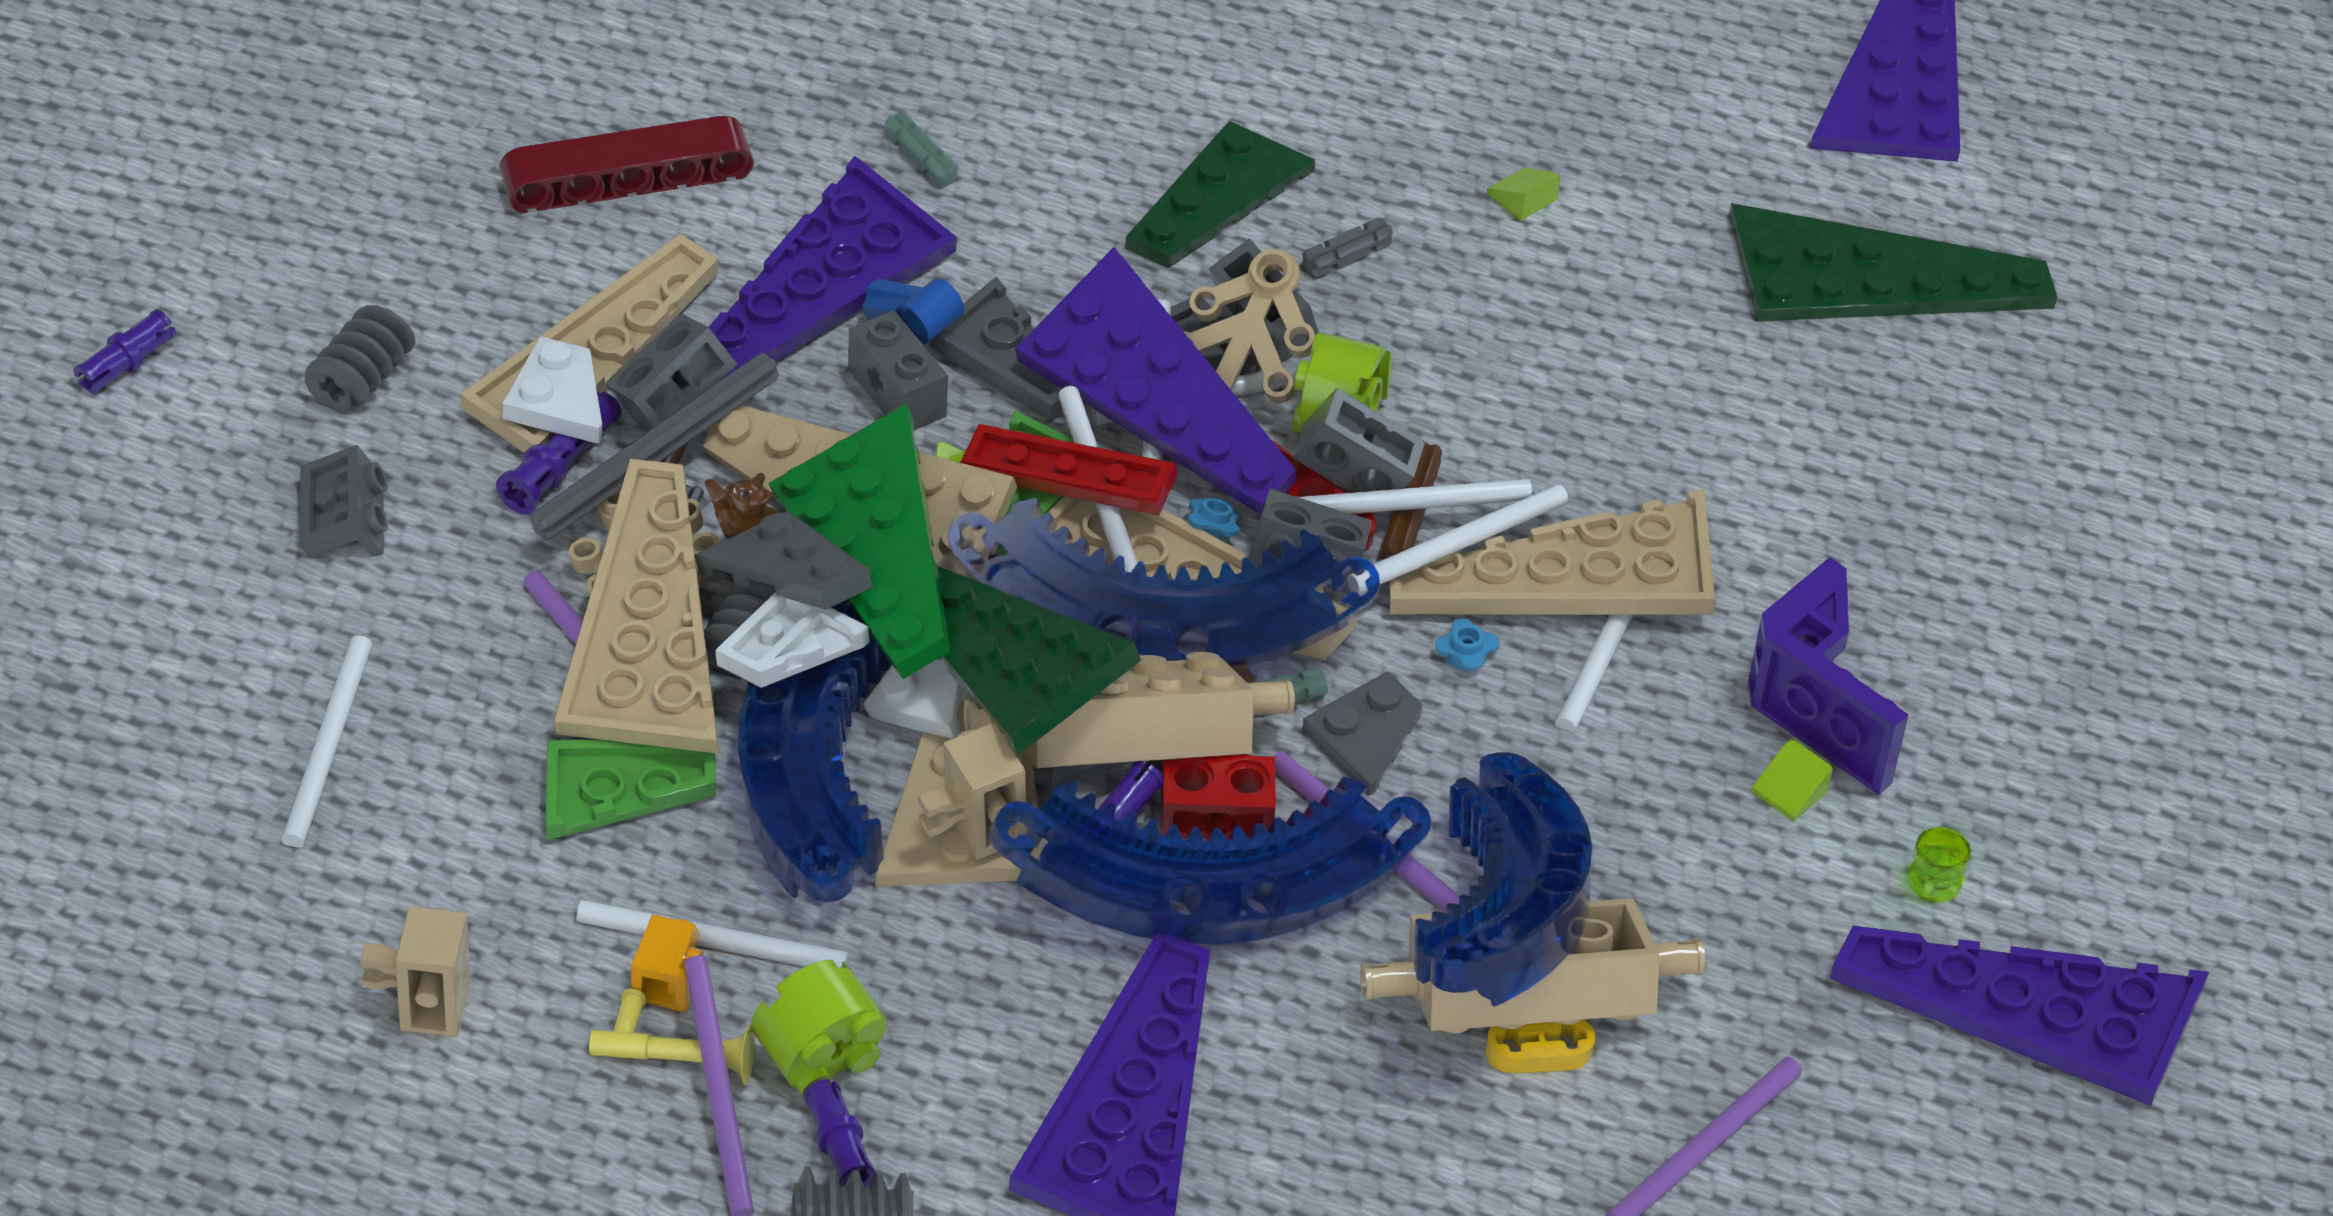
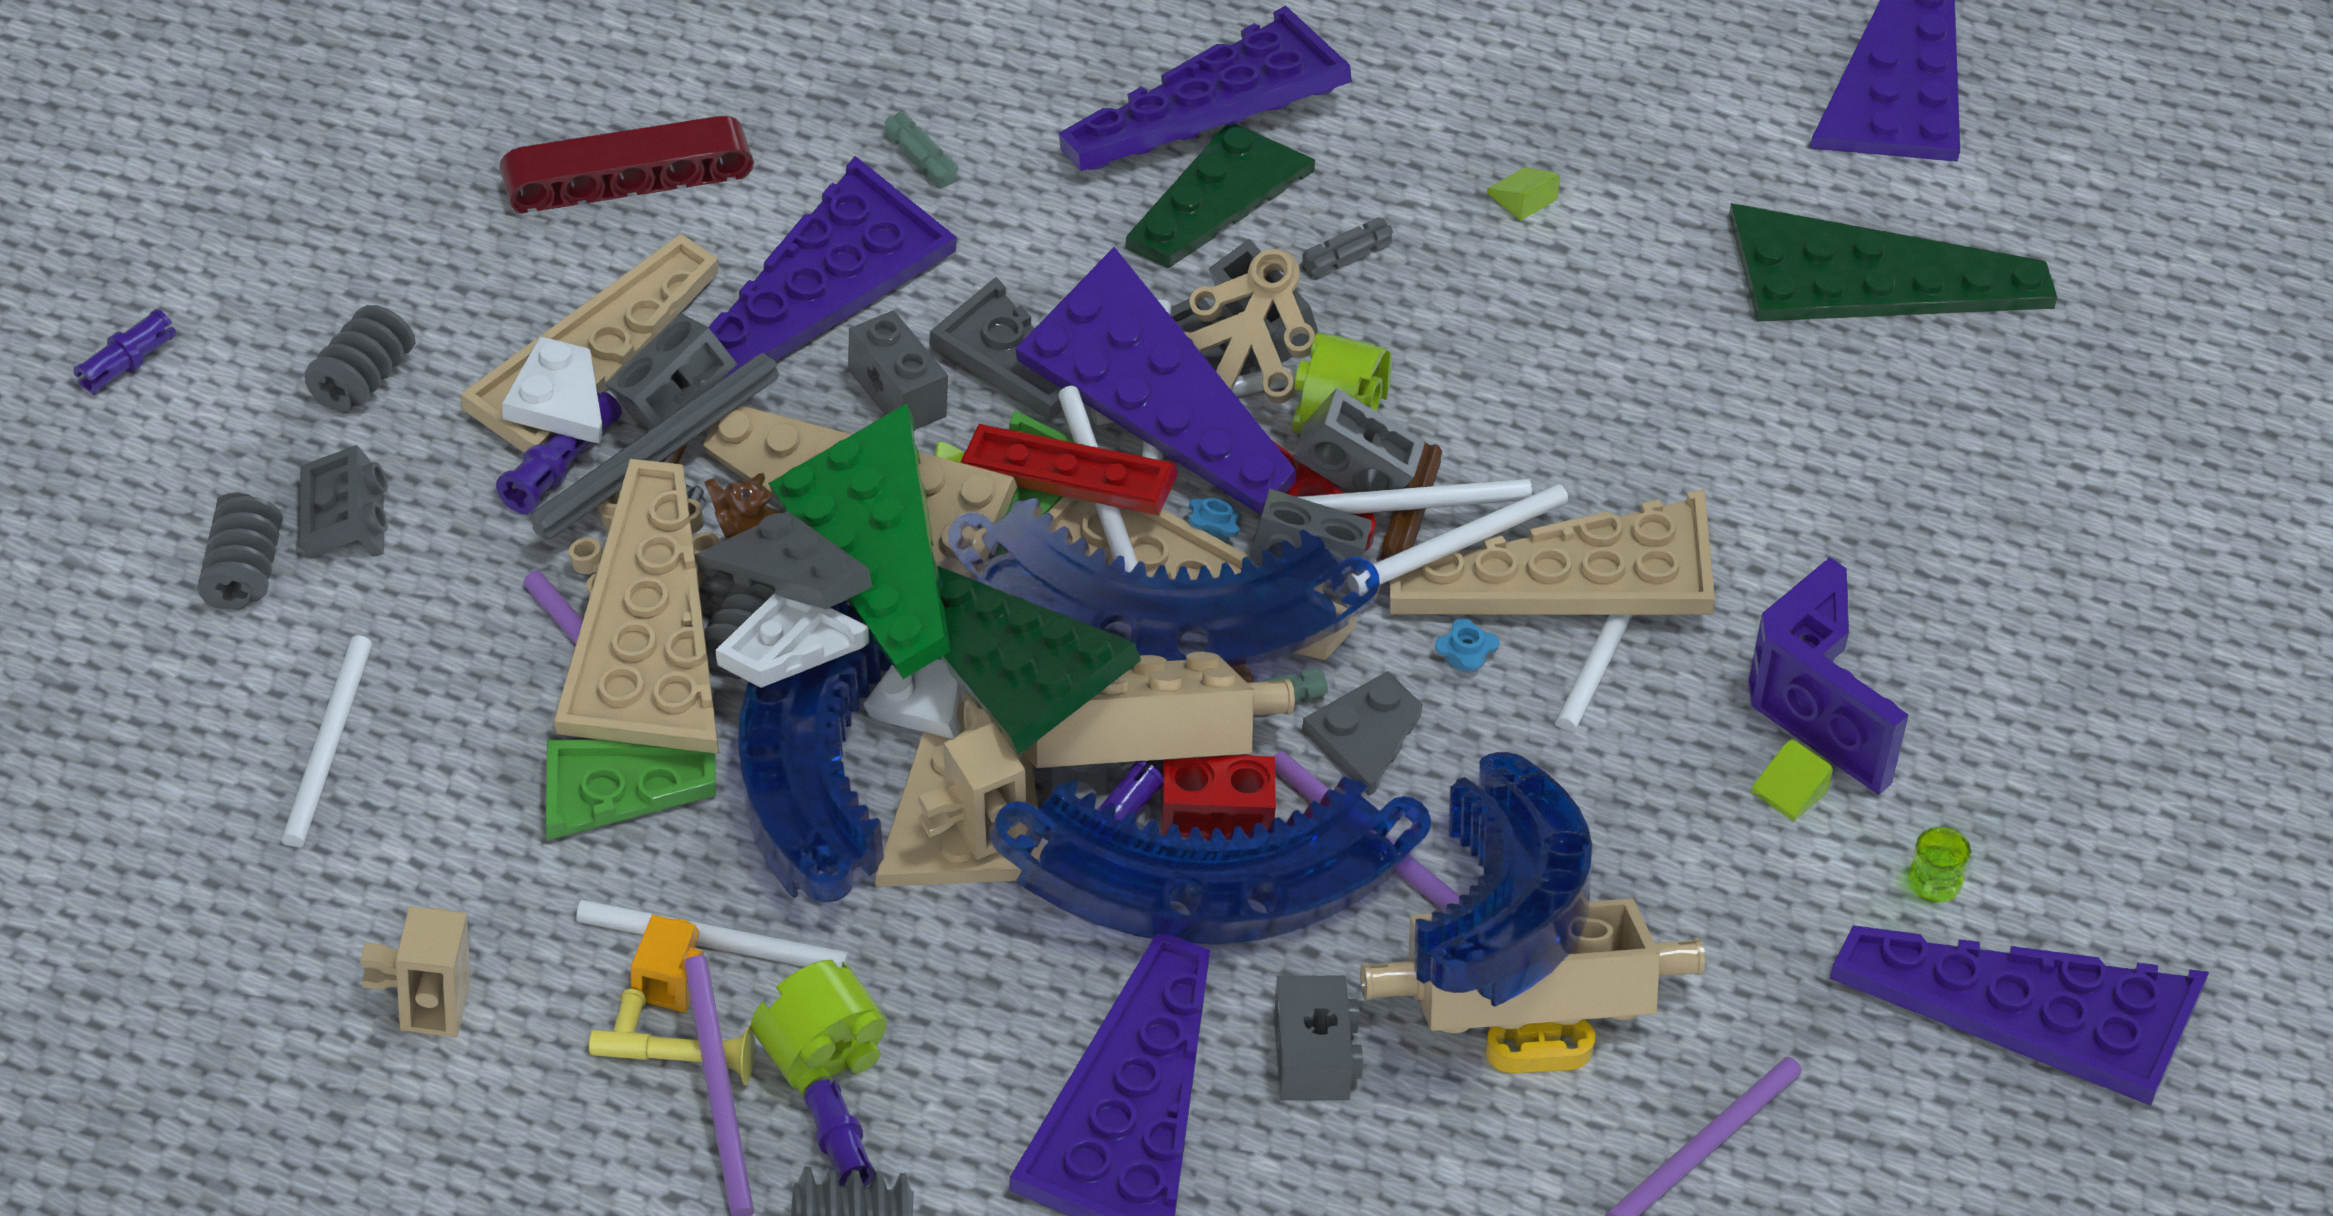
(239, 551): none -> dark grey piece
(923, 309): blue piece -> none
(1212, 90): none -> dark purple wing
(1315, 1038): none -> dark grey brick

